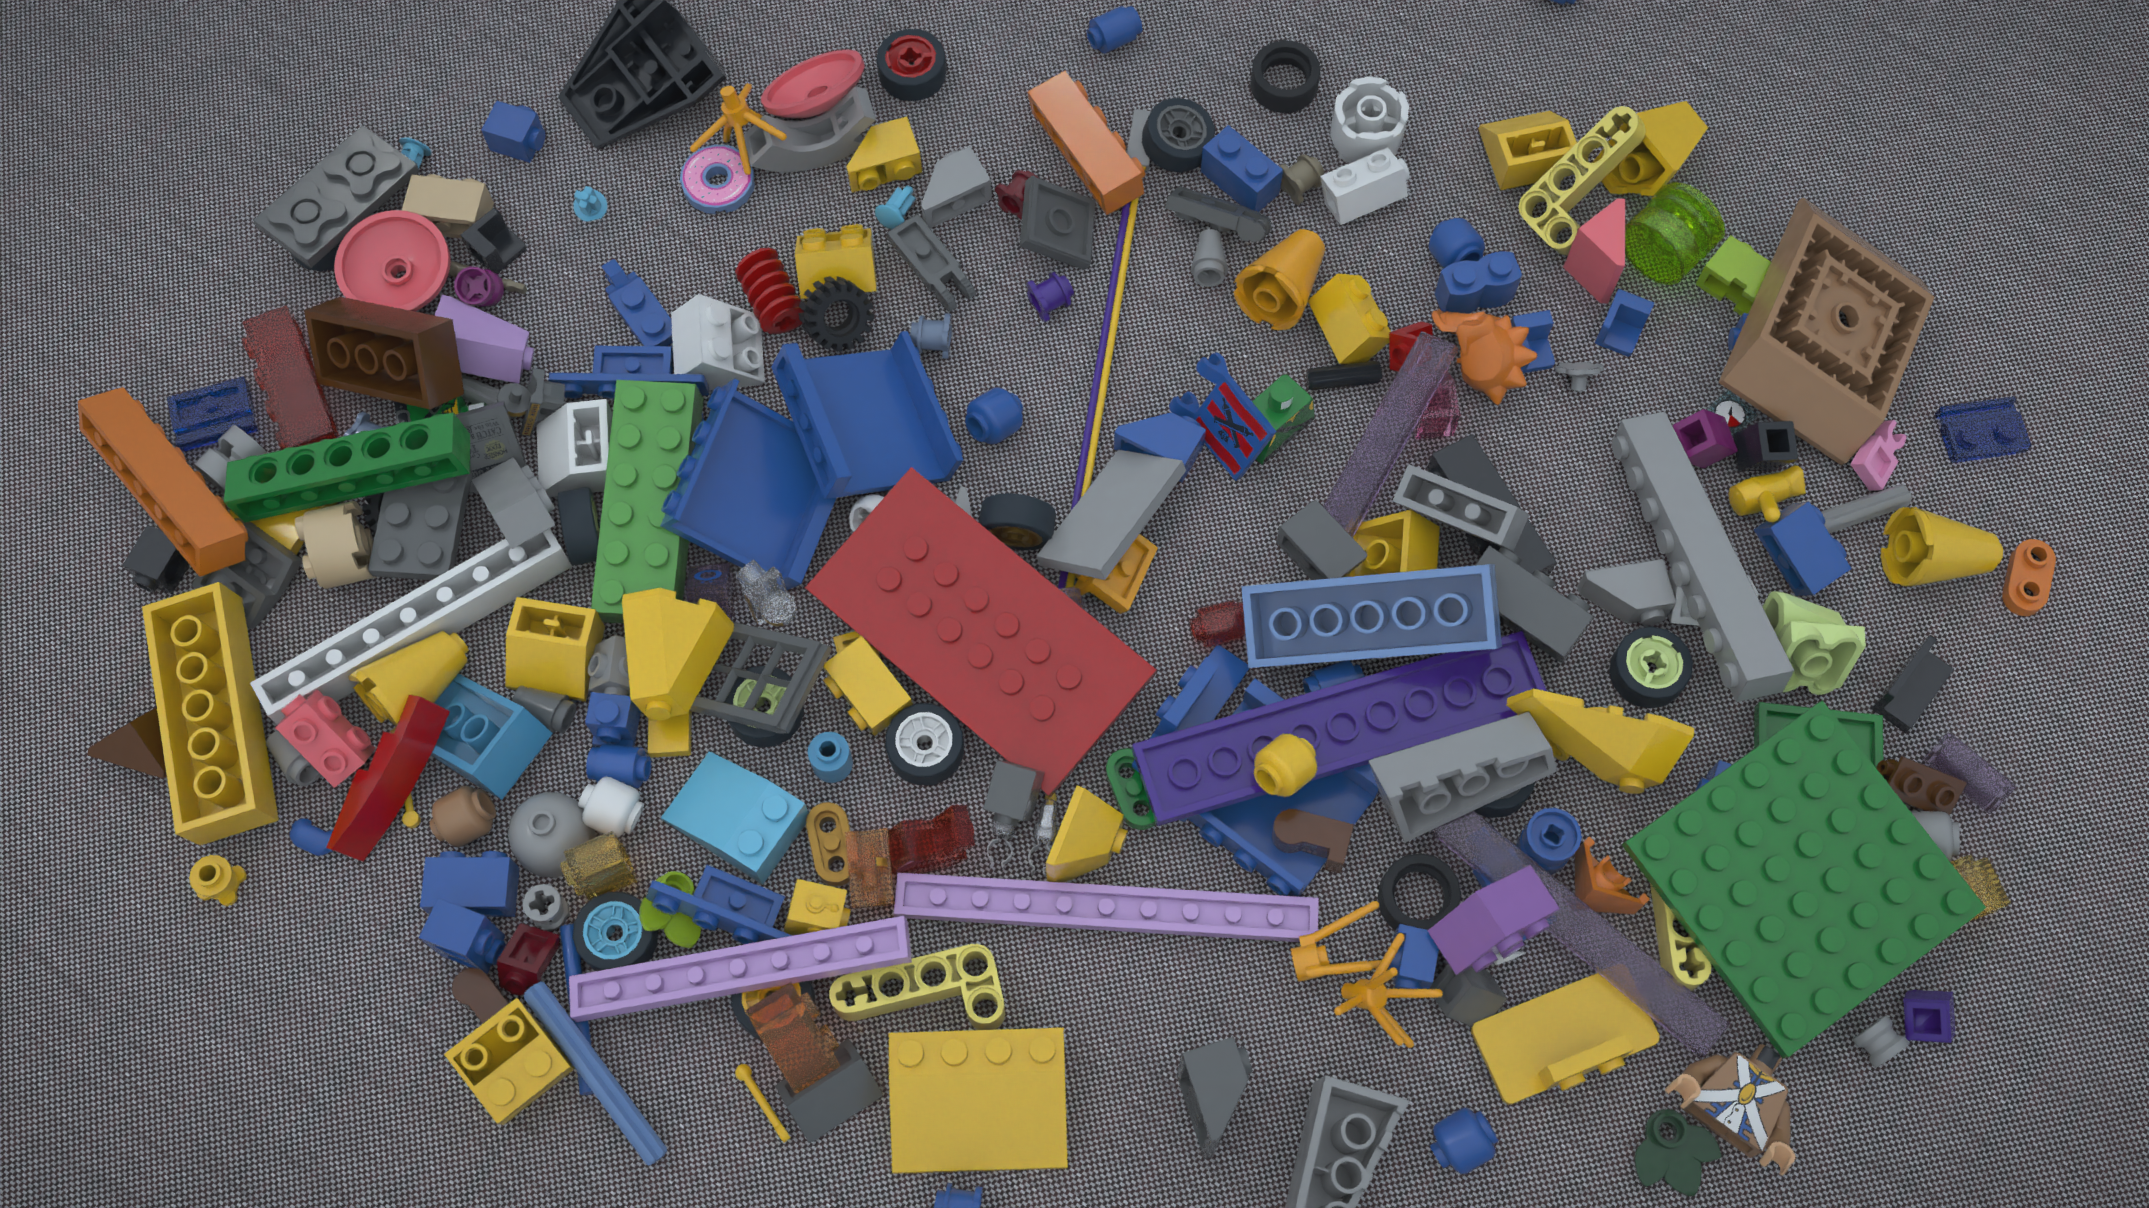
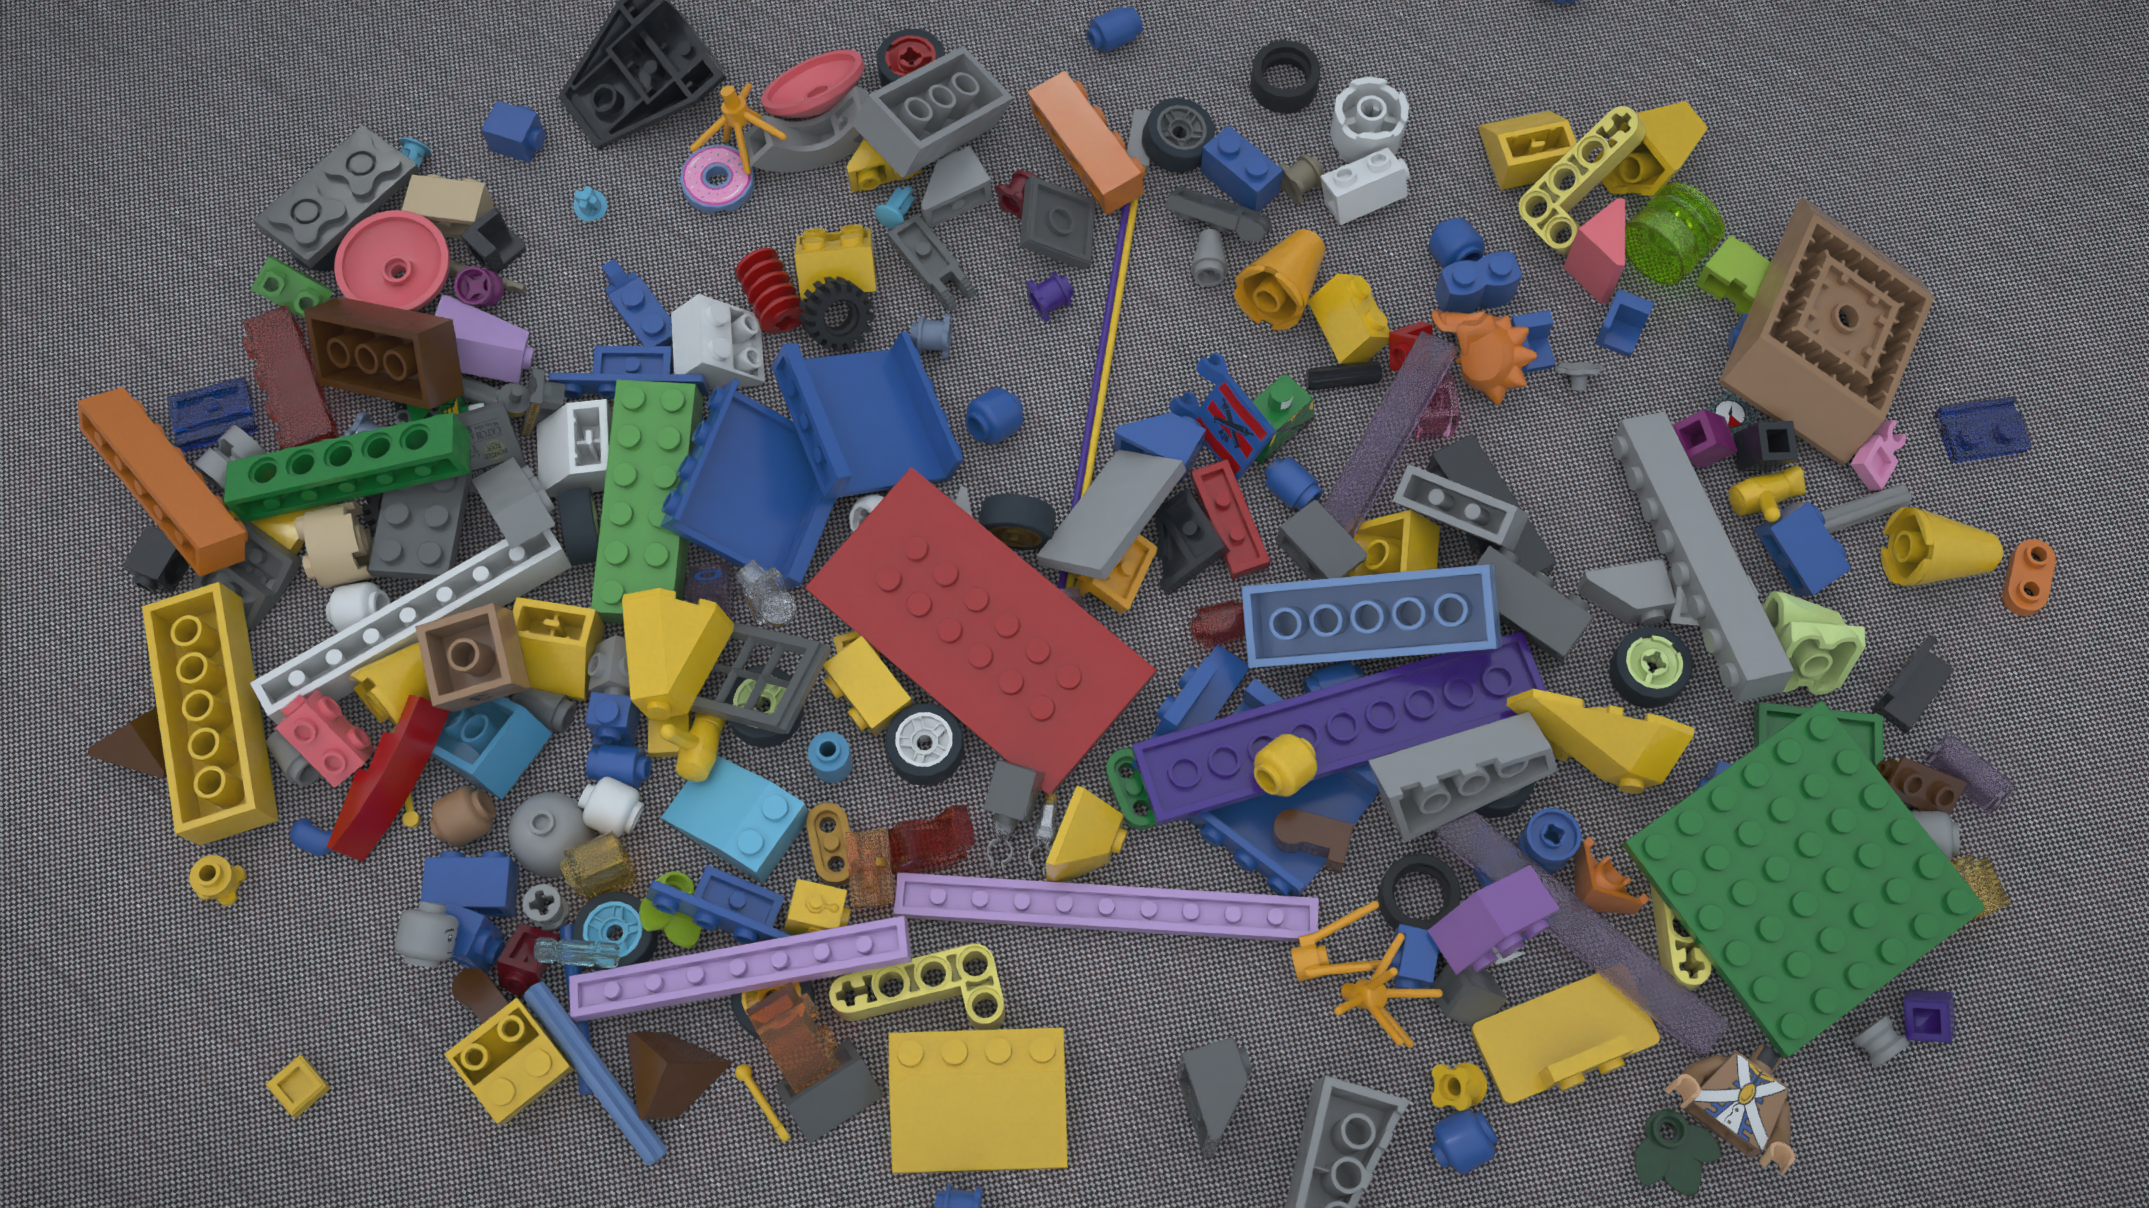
(289, 287): none -> bright green hips
(298, 1086): none -> yellow tile
(353, 603): none -> white head
(426, 935): none -> light grey head
(472, 657): none -> medium nougat brick
(577, 952): none -> clear light blue axle
(670, 1073): none -> reddish brown slope
(697, 747): none -> yellow piece
(932, 111): none -> light grey brick
(1186, 540): none -> black wing
(1231, 517): none -> red plate
(1292, 483): none -> blue brick
(1459, 1086): none -> yellow brick

